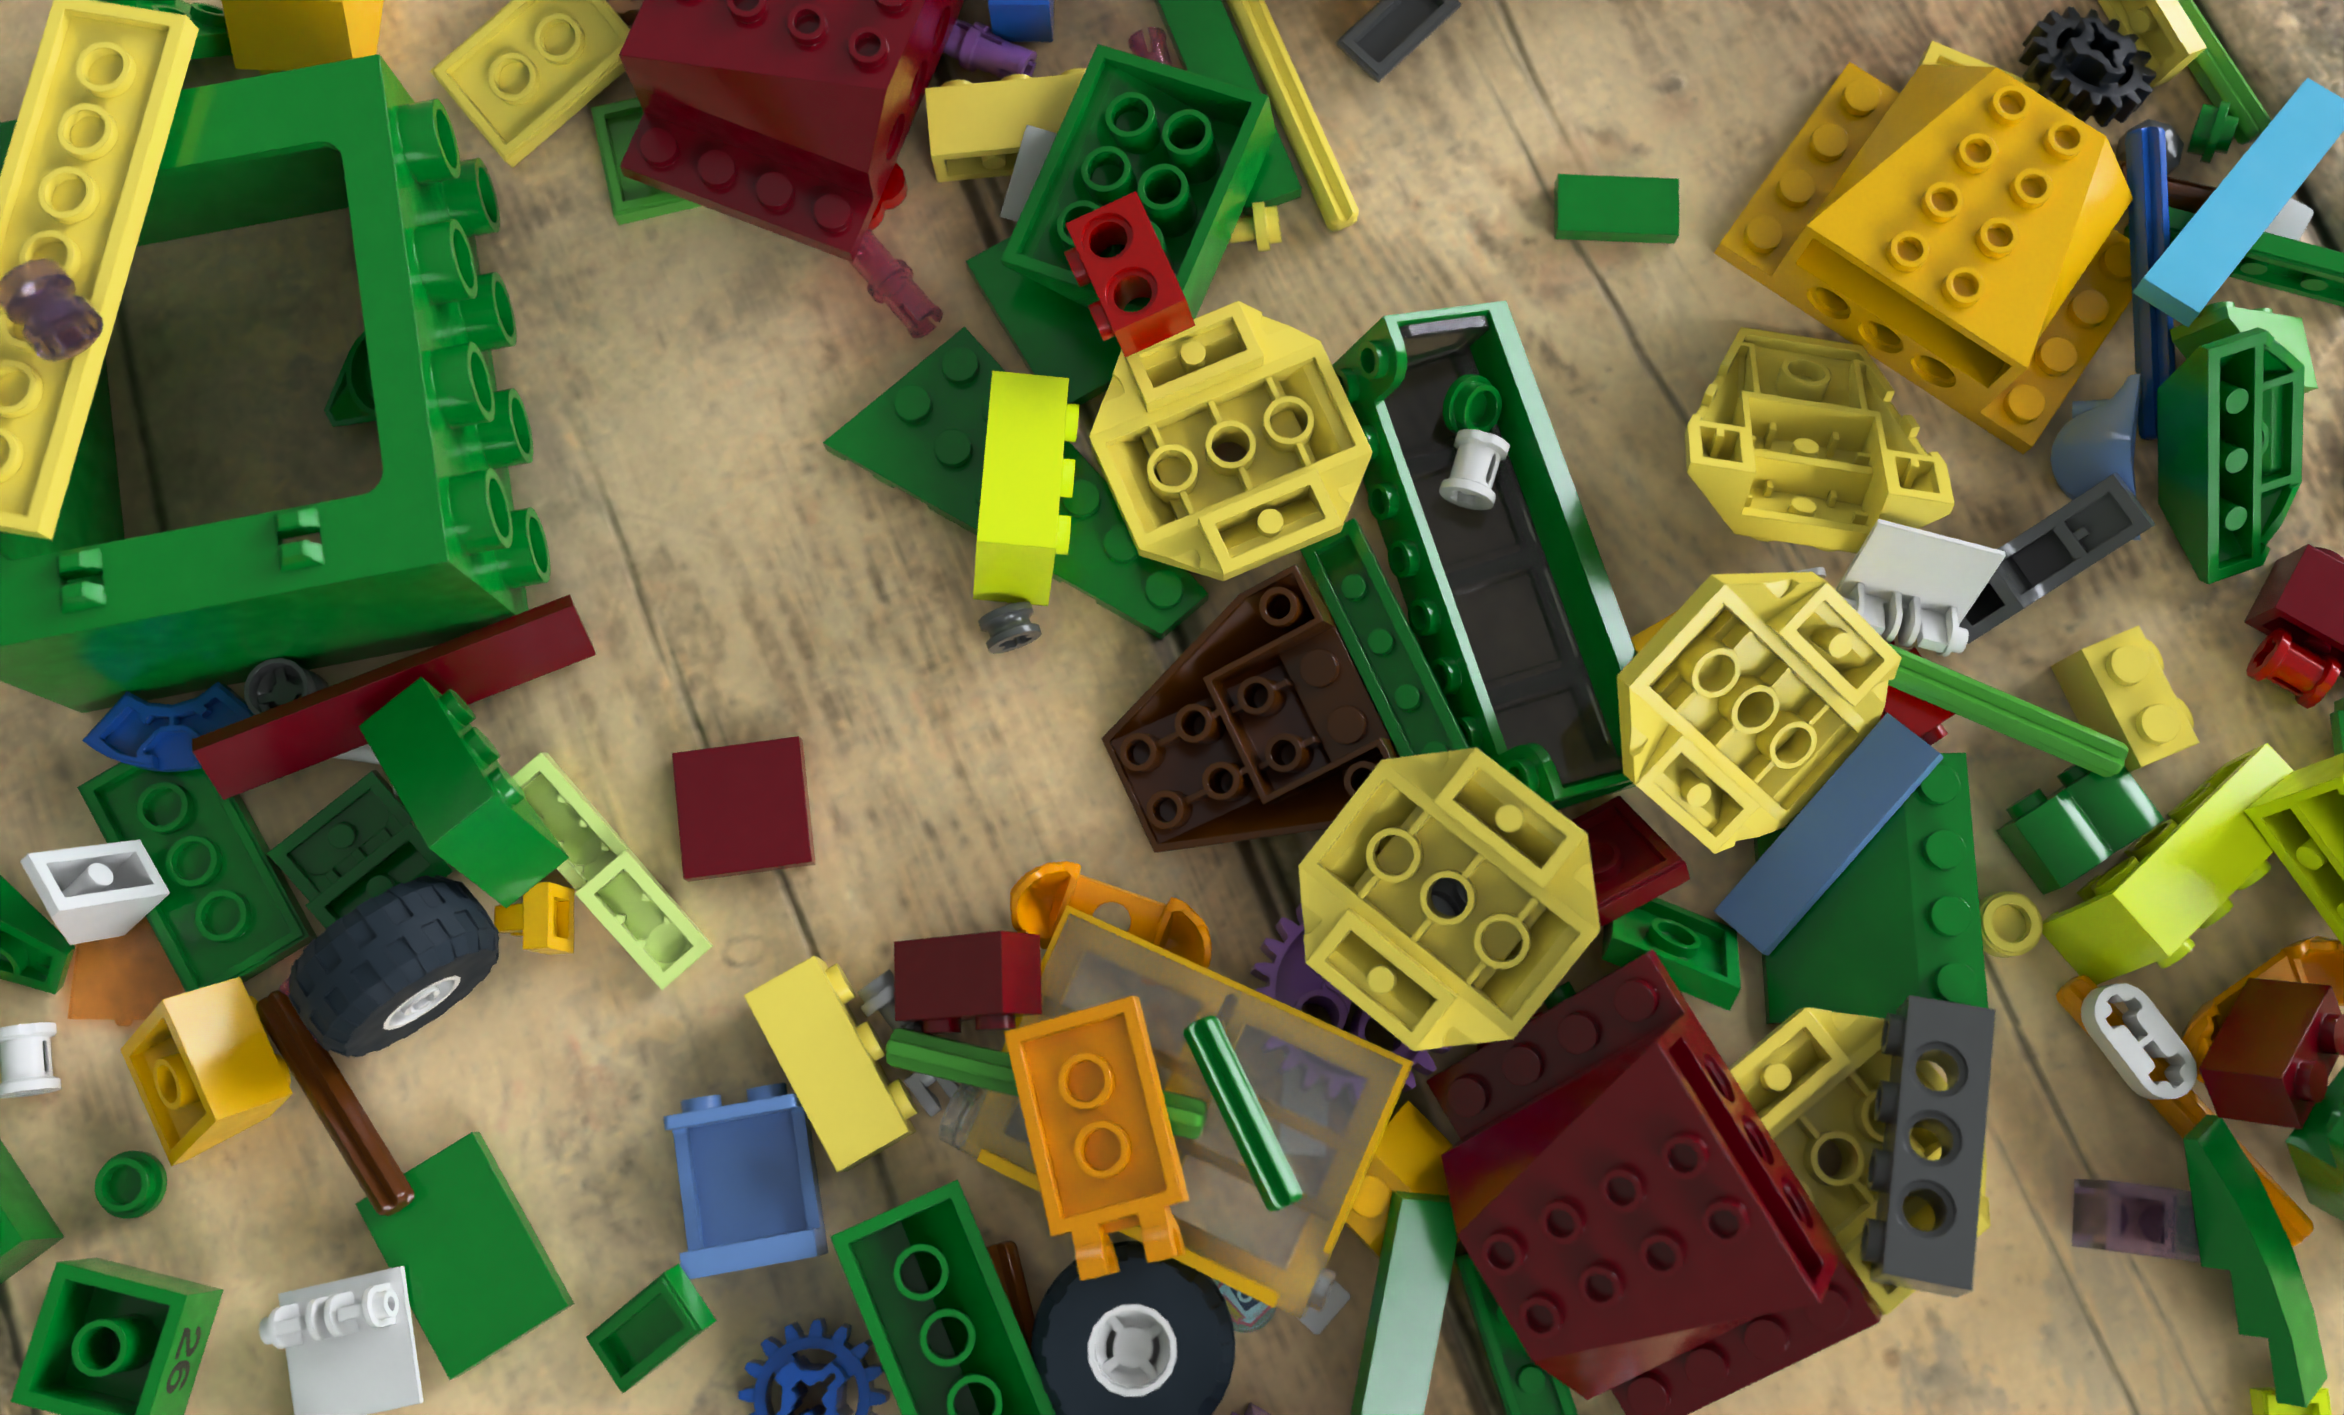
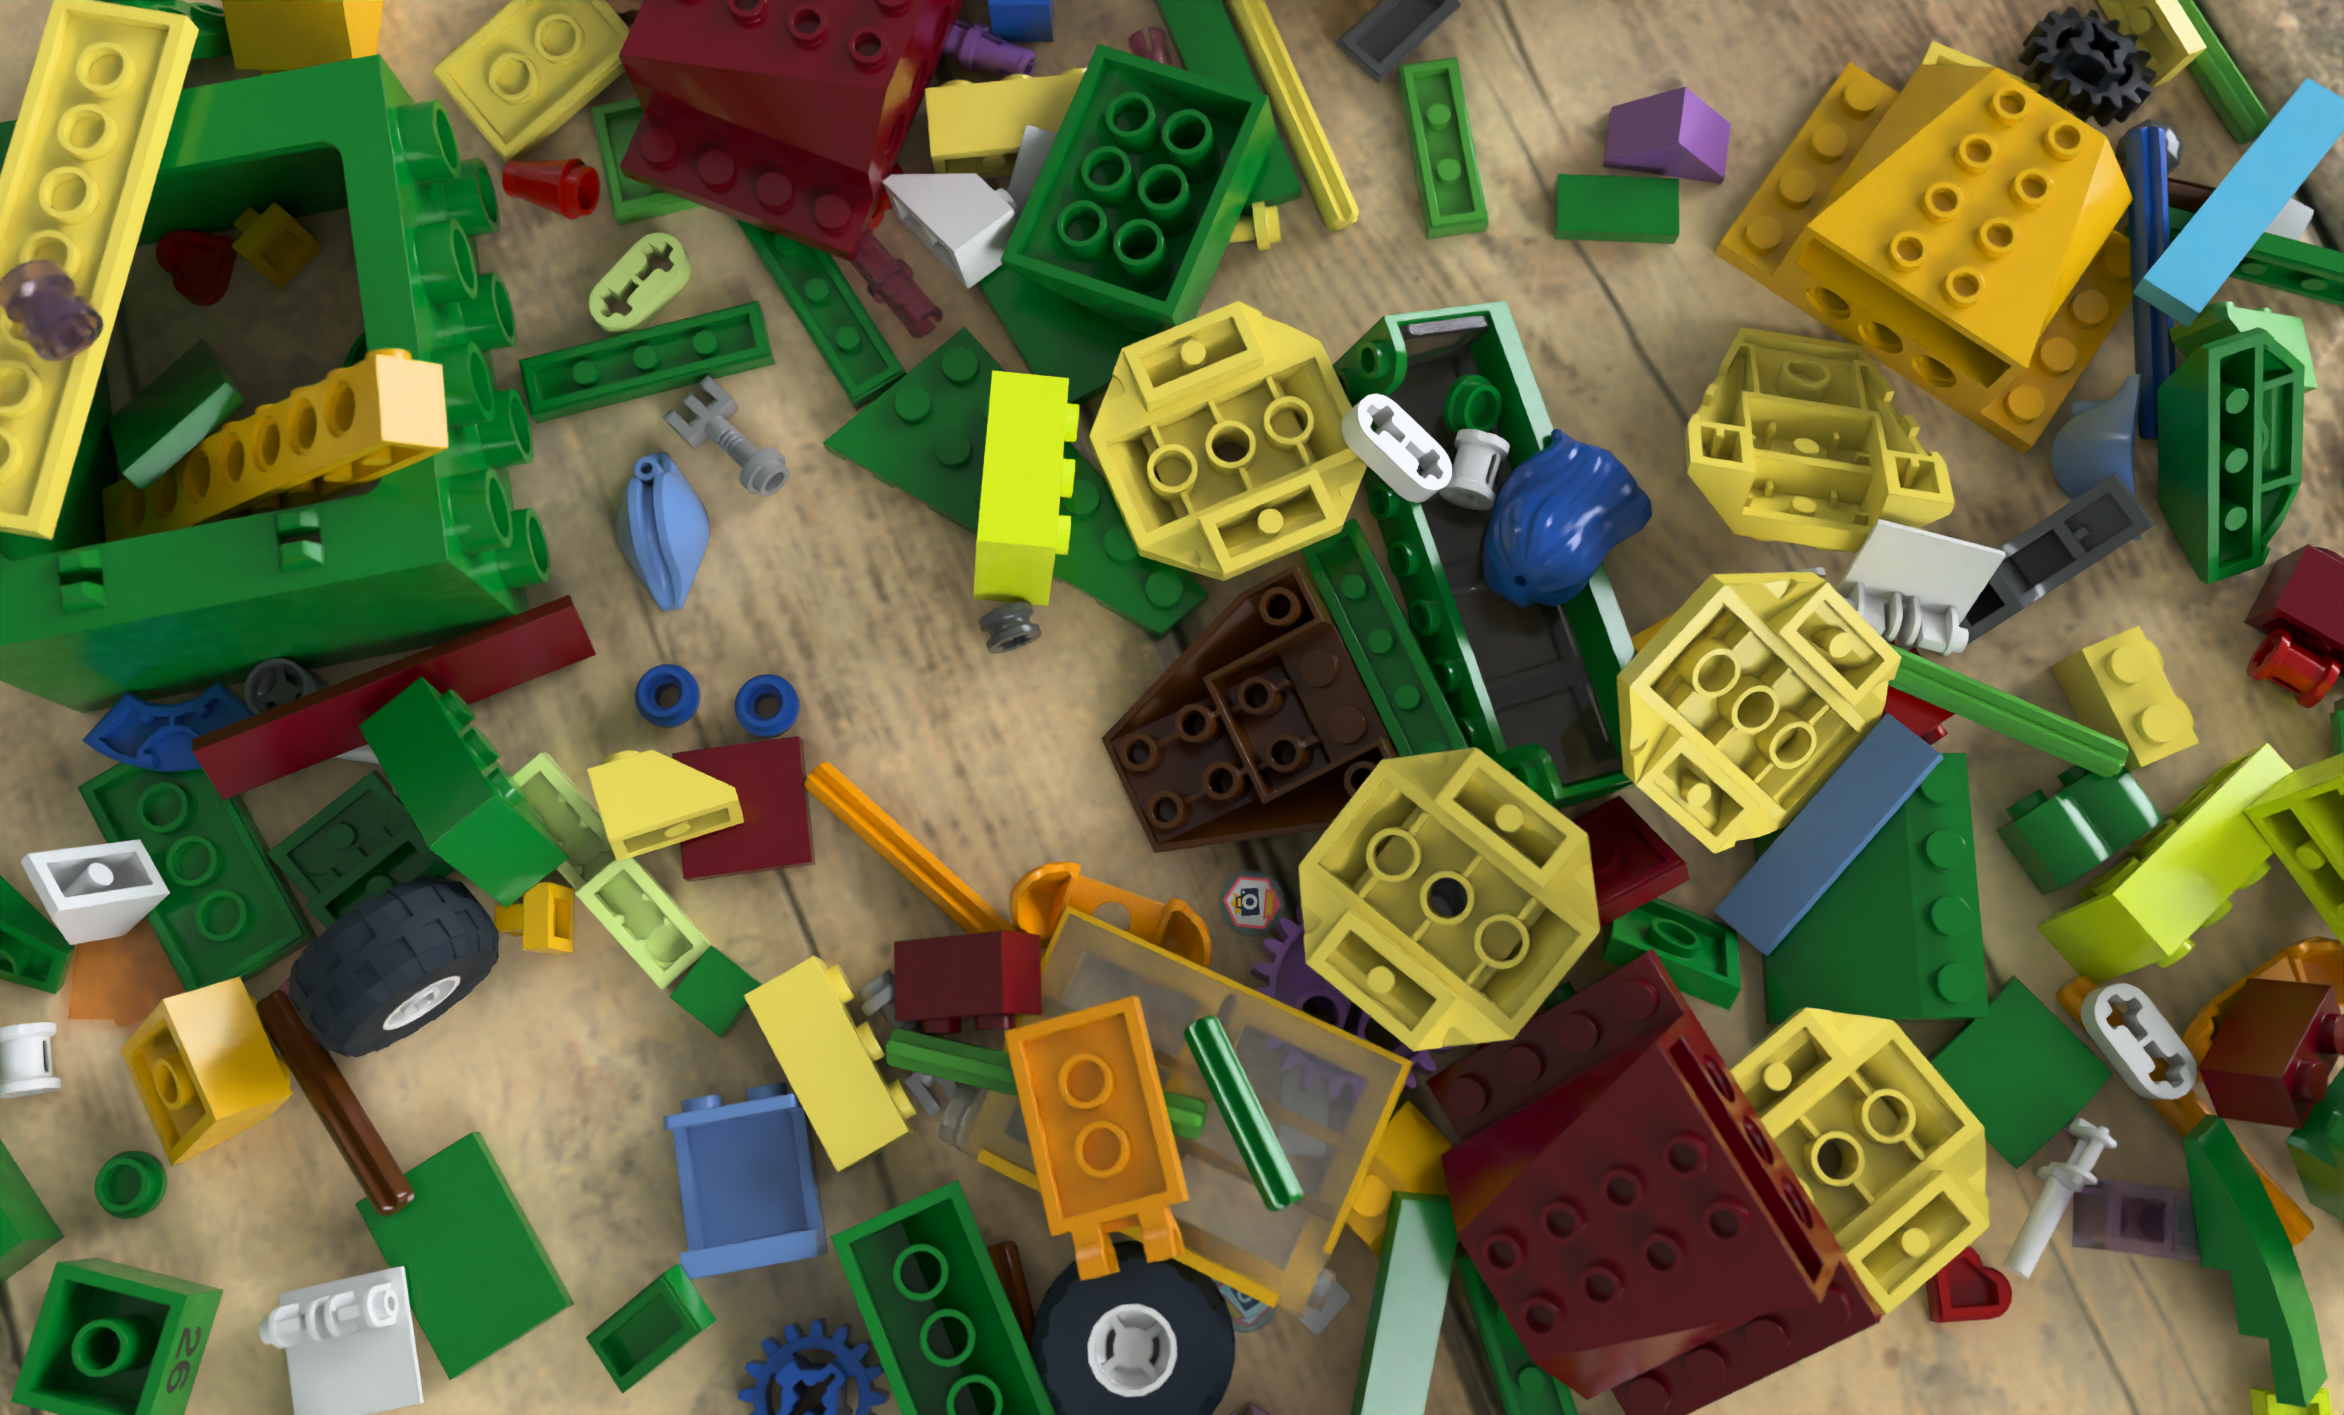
(173, 414): none -> green tile
(198, 264): none -> red tile
(274, 244): none -> yellow tile
(295, 451): none -> yellow brick
(555, 185): none -> red cone
(639, 285): none -> yellowish green beam
(646, 362): none -> green tile
(654, 683): none -> blue plate
(658, 802): none -> light yellow slope
(662, 529): none -> medium blue hat
(715, 991): none -> green tile
(757, 690): none -> blue plate
(762, 469): none -> light grey hinge
(829, 314): none -> green tile
(904, 852): none -> light orange axle
(956, 219): none -> white slope
(1133, 273): red brick -> none
(1251, 903): none -> tile
(1396, 448): none -> white beam
(1442, 148): none -> bright green tile
(1559, 521): none -> blue piece
(1668, 137): none -> medium lavender slope
(1961, 1044): dark grey brick -> none
(1967, 1290): none -> red tile
(2009, 924): light yellow tile -> none
(2019, 1071): none -> green slope
(2060, 1184): none -> white piece
(2212, 131): green plate -> none

